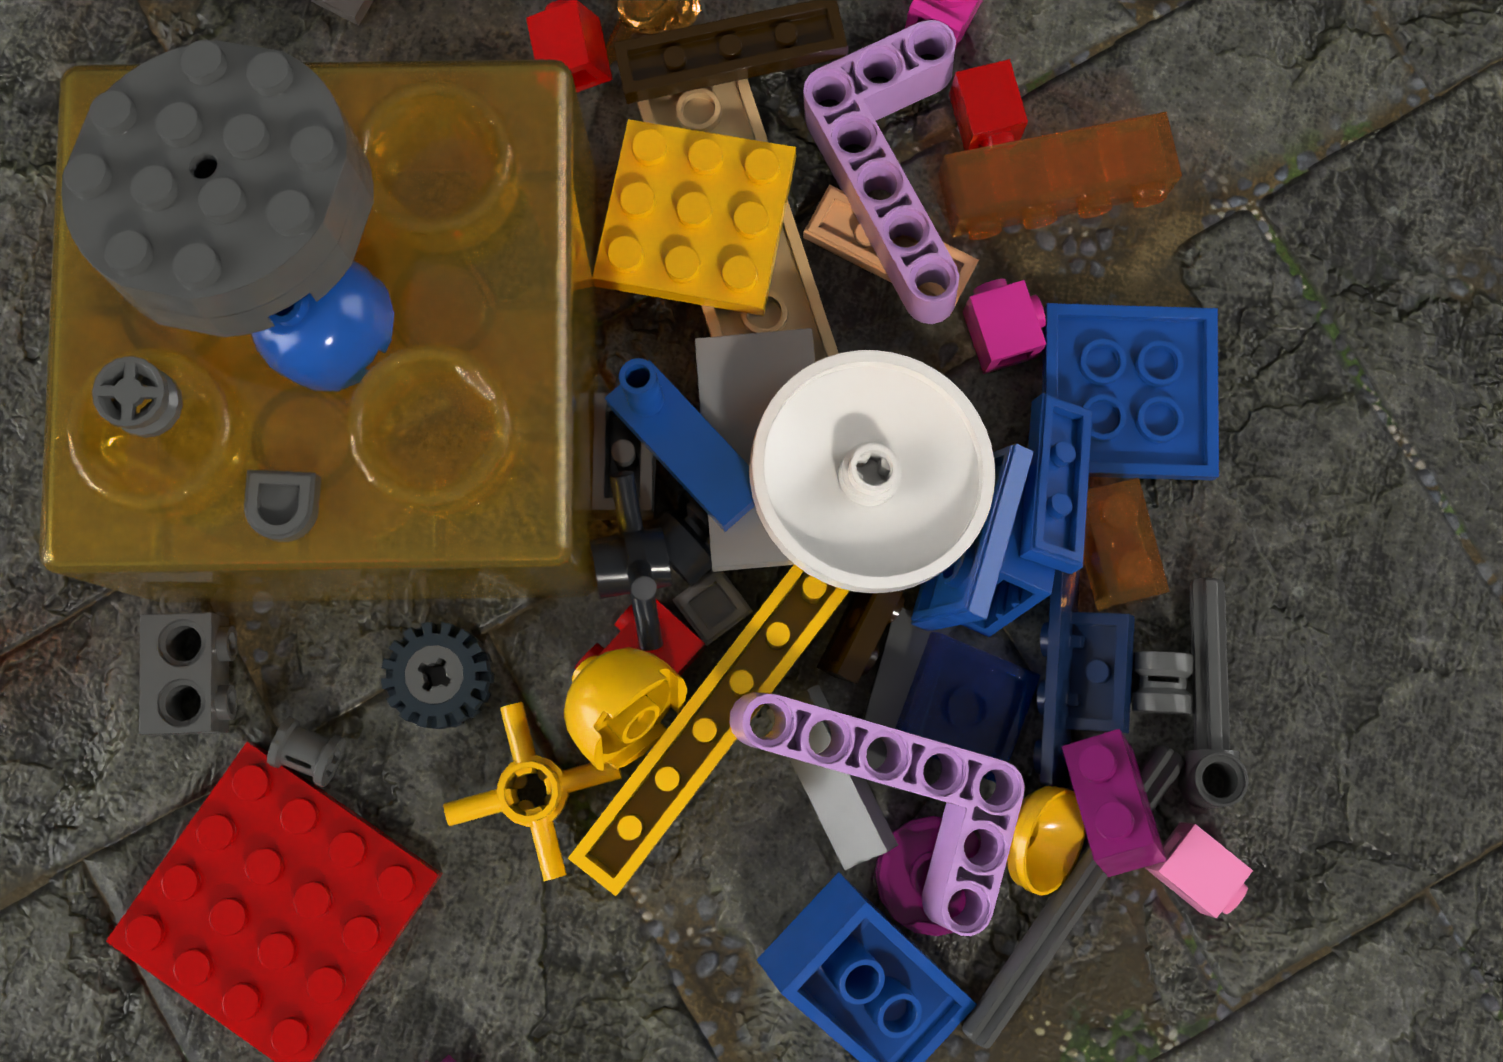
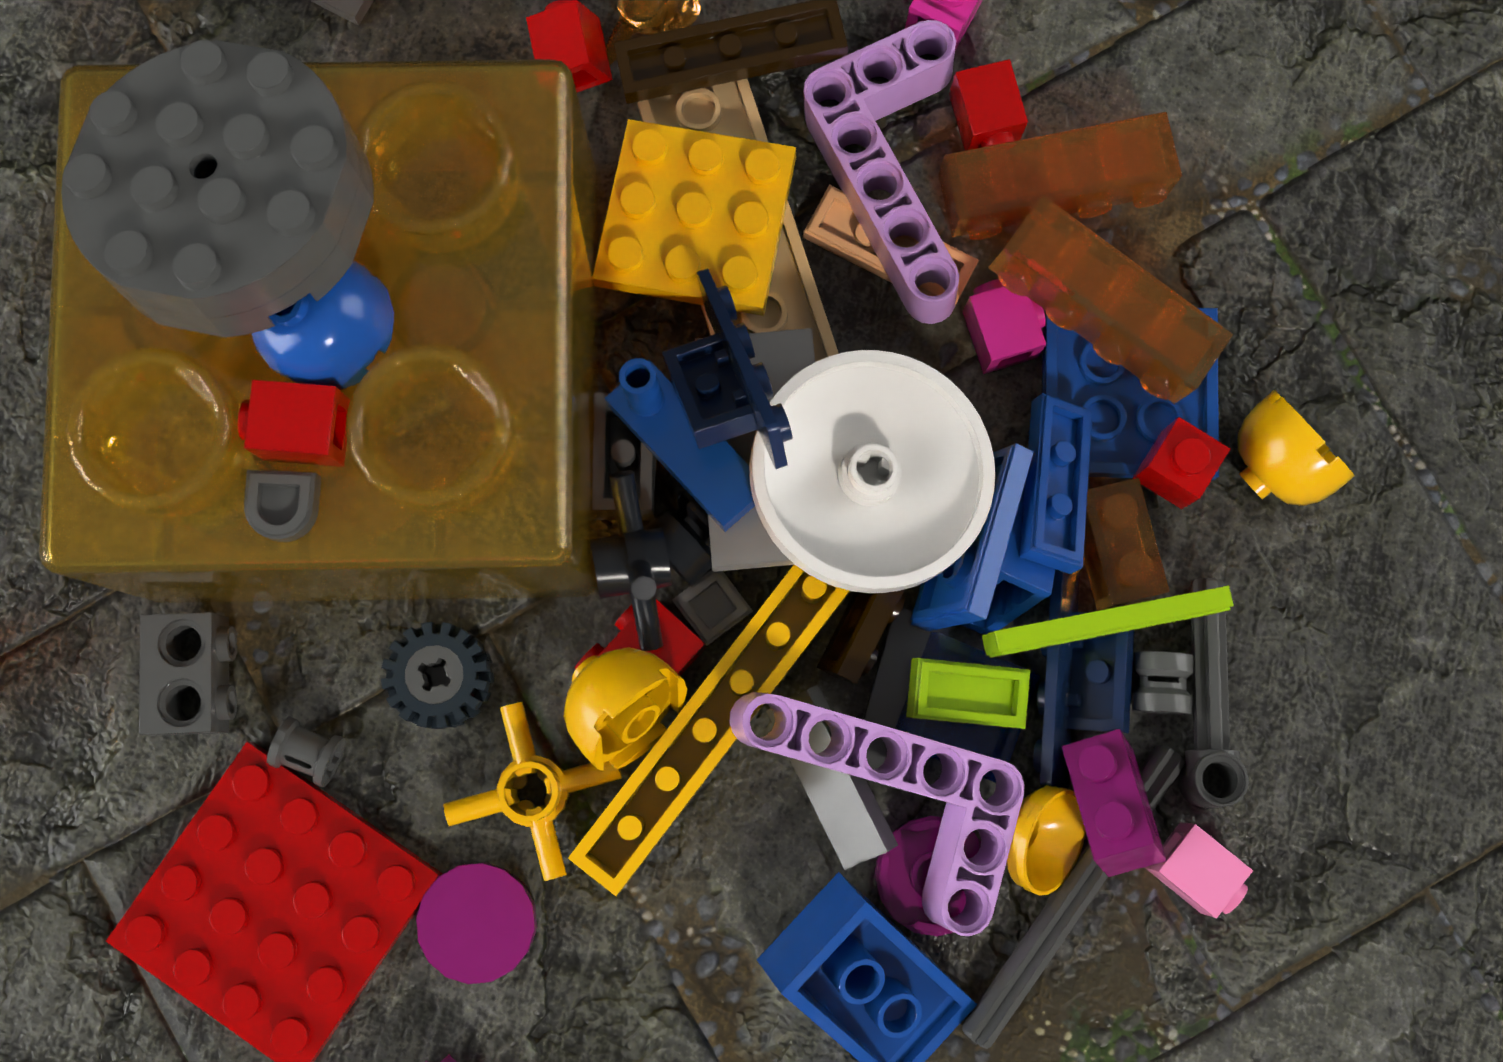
(121, 389): dark grey wheel -> none
(295, 423): none -> red brick
(476, 923): none -> magenta tile
(719, 384): none -> dark blue bracket
(968, 693): none -> lime tile
(1107, 621): none -> lime tile
(1110, 302): none -> clear orange brick
(1181, 463): none -> red brick
(1287, 455): none -> yellow cylinder

